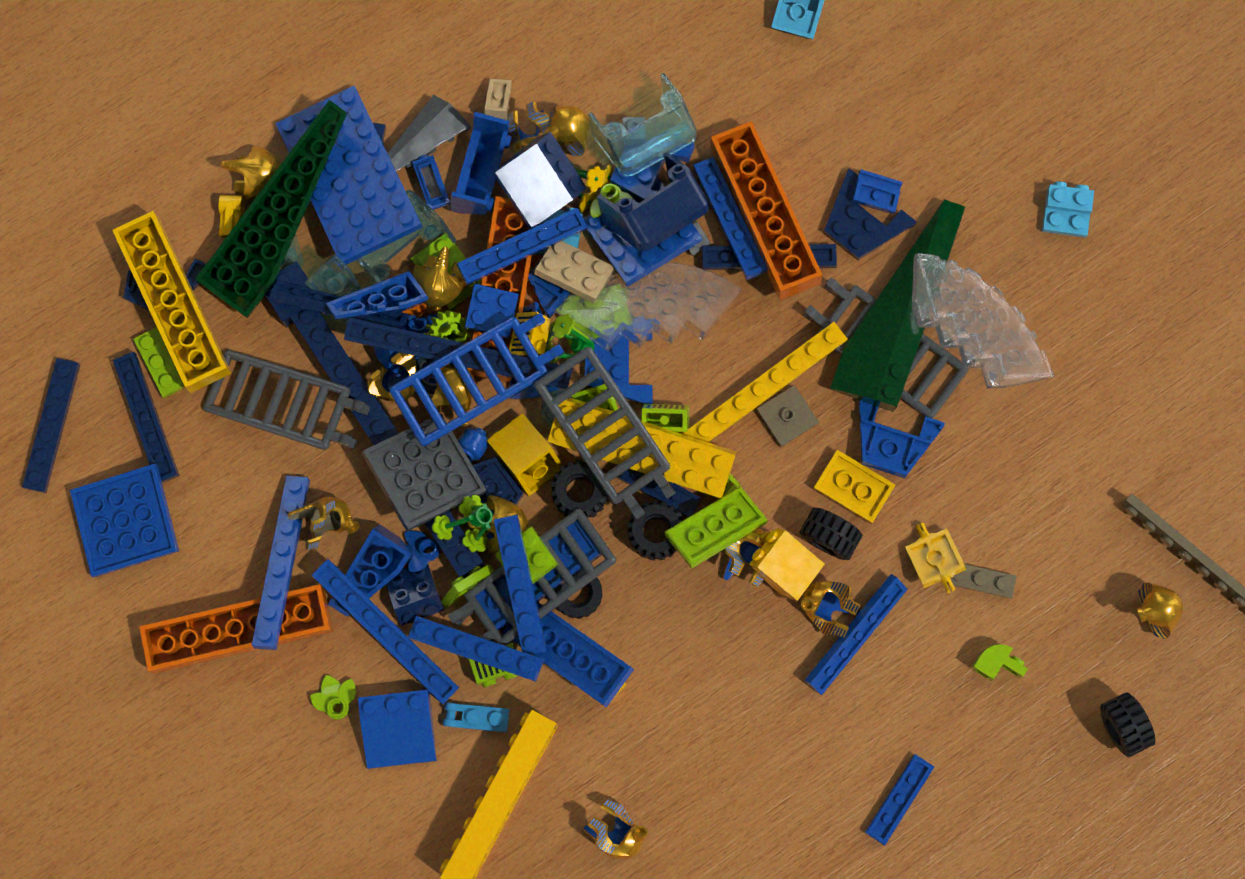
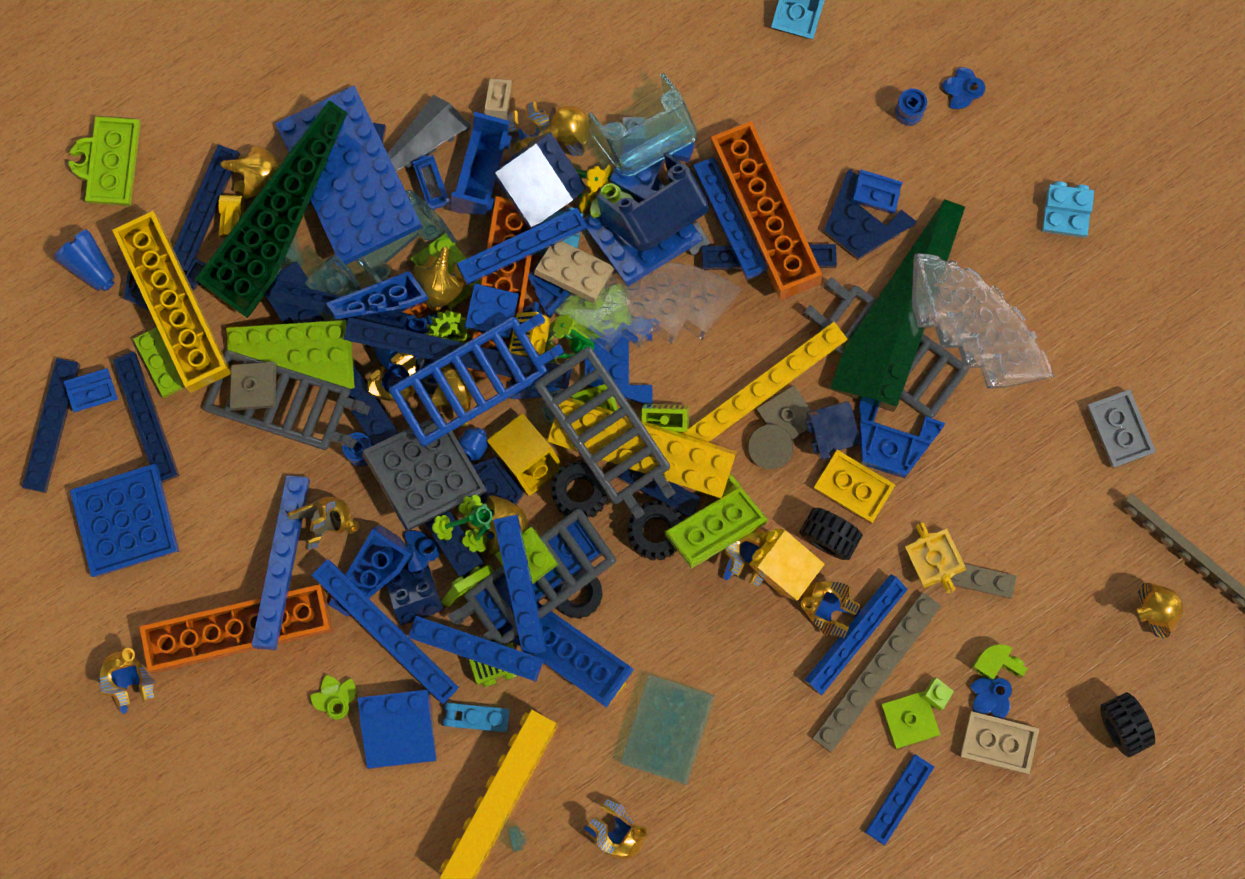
(86, 261): none -> blue cone
(90, 390): none -> blue plate
(108, 161): none -> lime plate
(119, 672): none -> piece
(204, 207): none -> dark blue plate
(253, 386): none -> dark tan plate
(307, 348): none -> lime wing
(355, 455): none -> blue wheel
(518, 838): none -> clear light blue plate
(667, 729): none -> clear light blue plate
(771, 447): none -> dark tan tile
(832, 429): none -> dark blue bracket
(876, 672): none -> dark tan plate
(910, 720): none -> lime plate
(911, 107): none -> blue wheel
(937, 694): none -> lime plate
(960, 87): none -> blue plate
(989, 699): none -> blue plate
(999, 742): none -> tan plate
(1121, 429): none -> light grey plate

